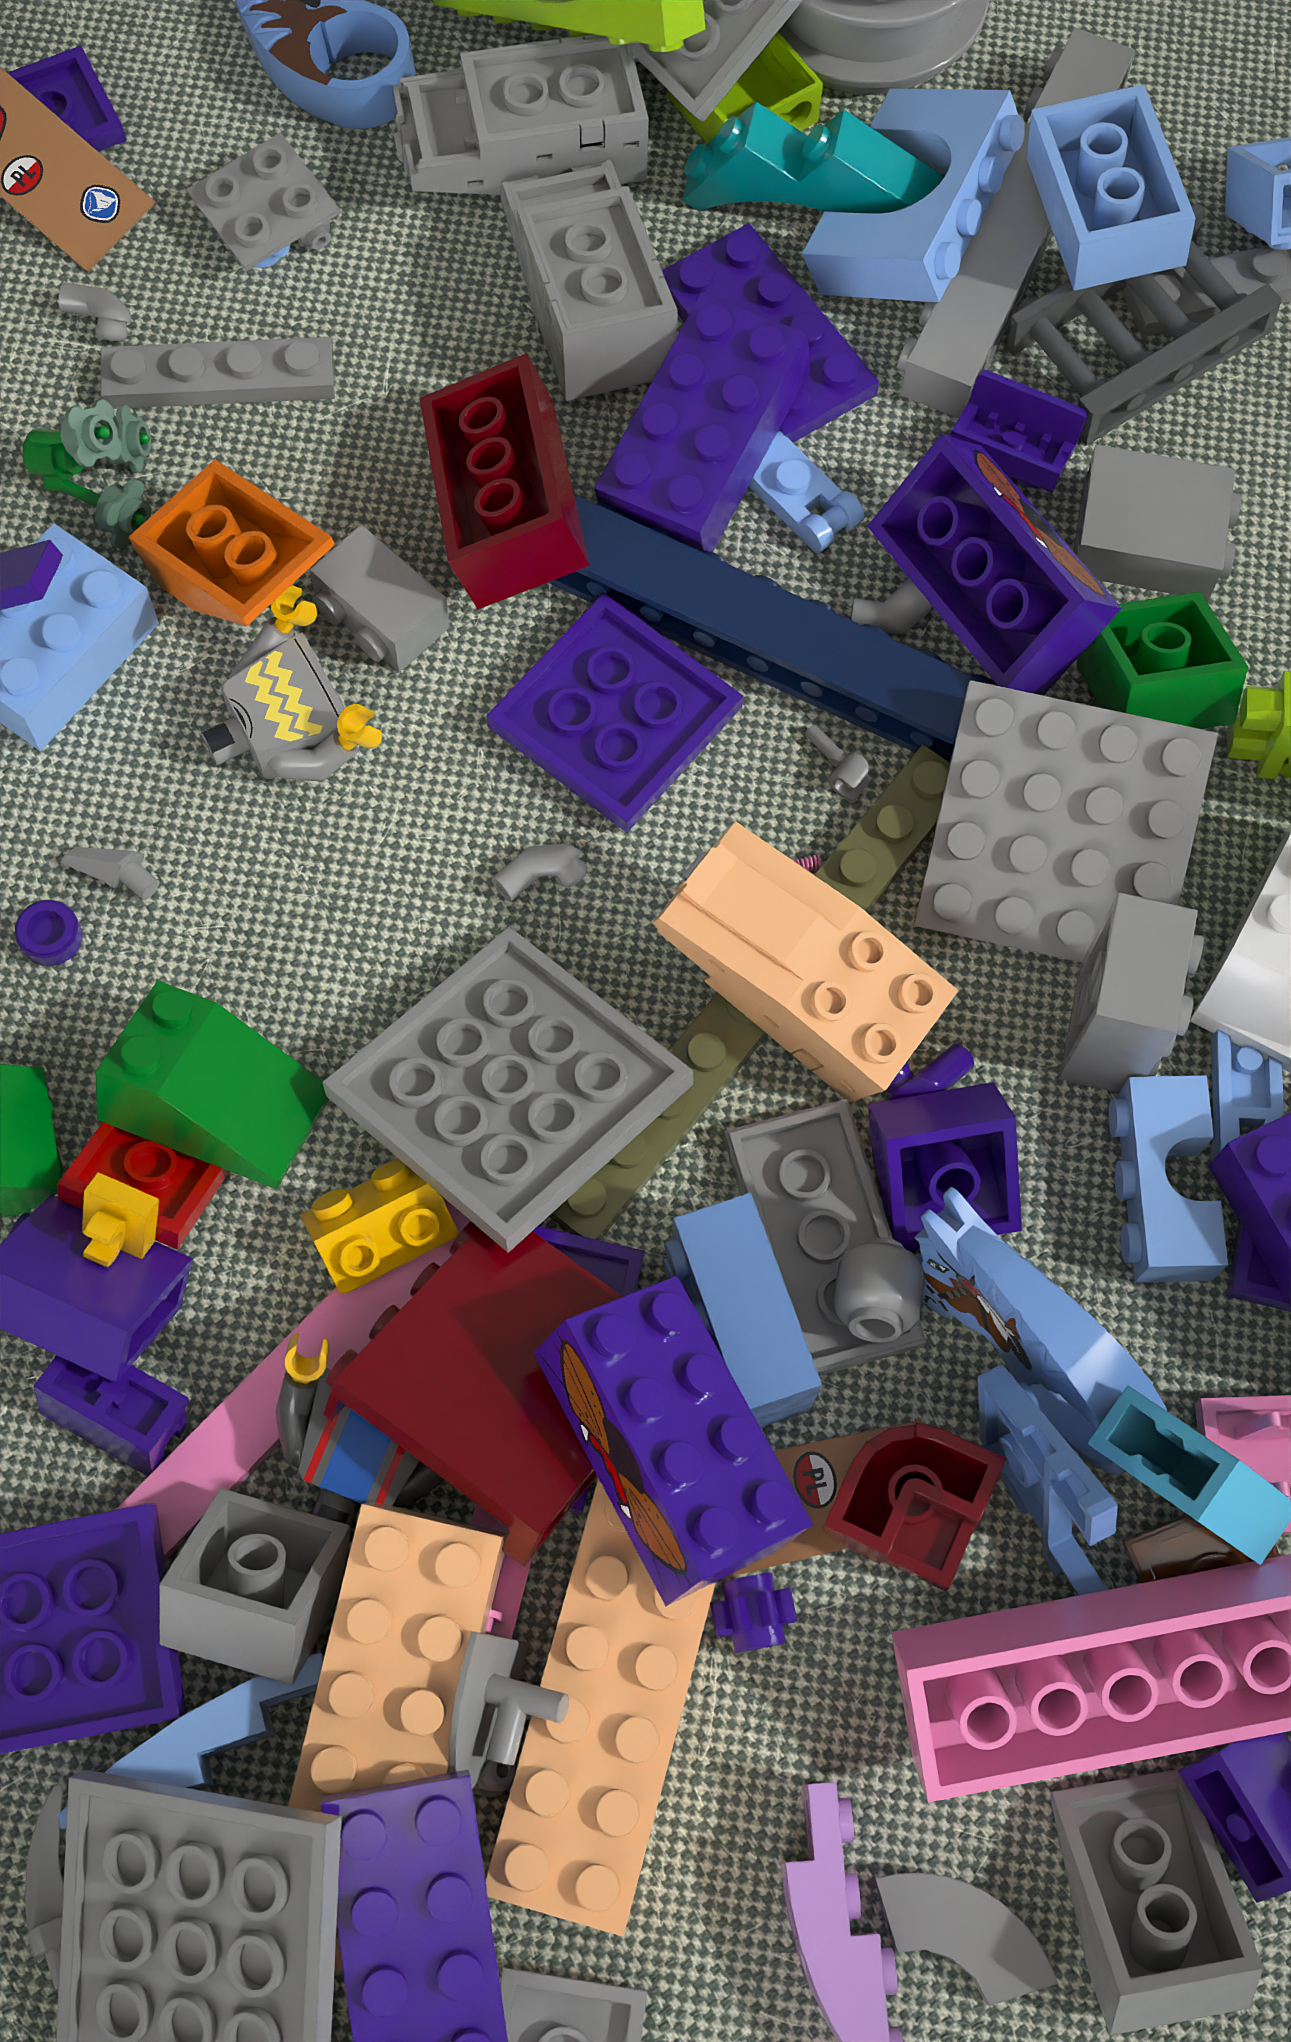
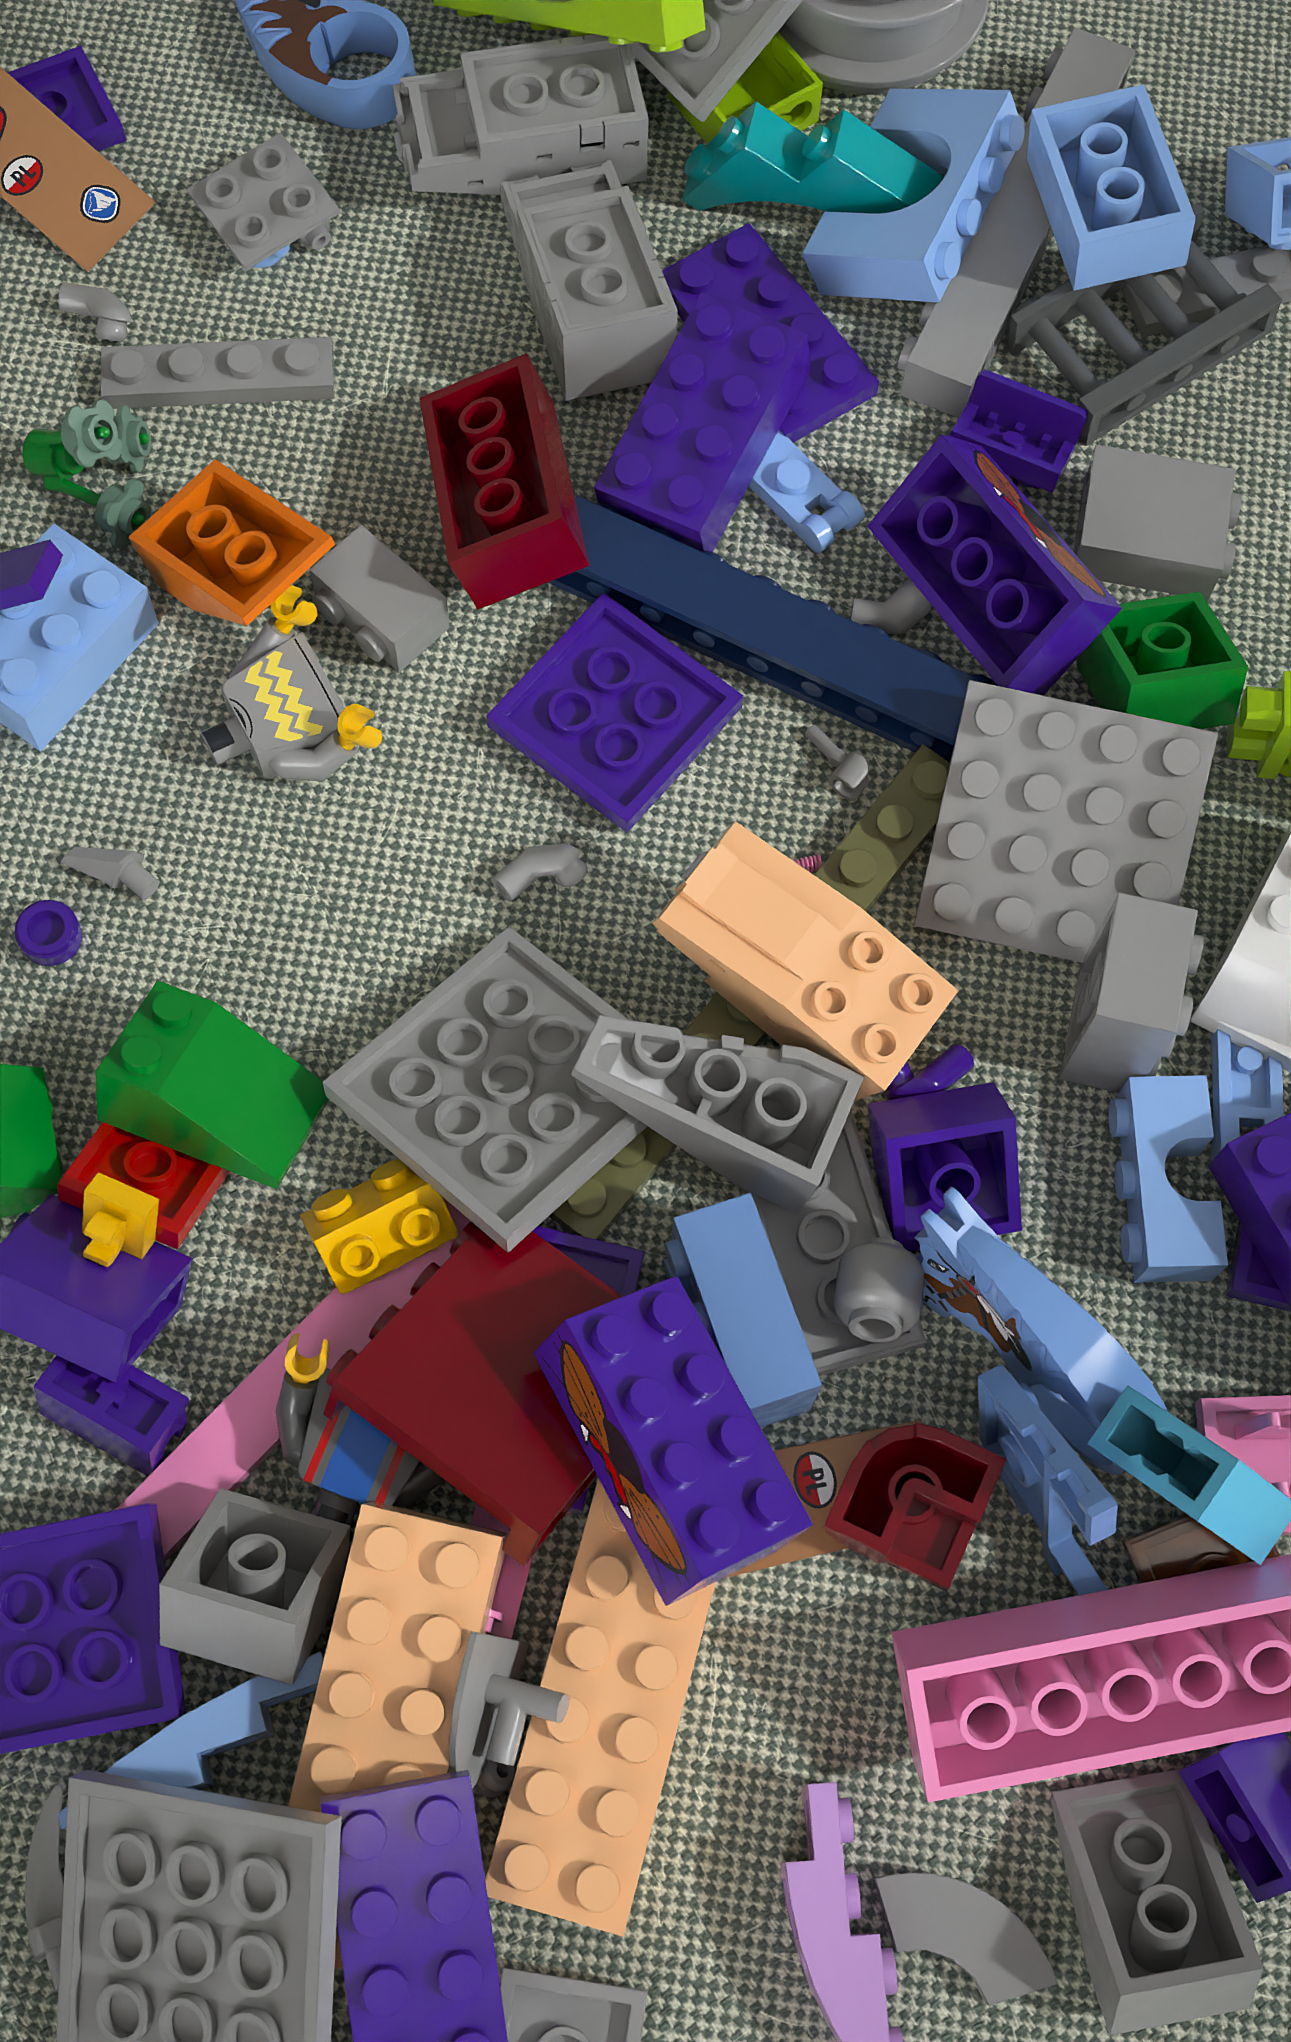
(737, 1107): none -> light grey wedge
(753, 1612): dark purple gear -> none

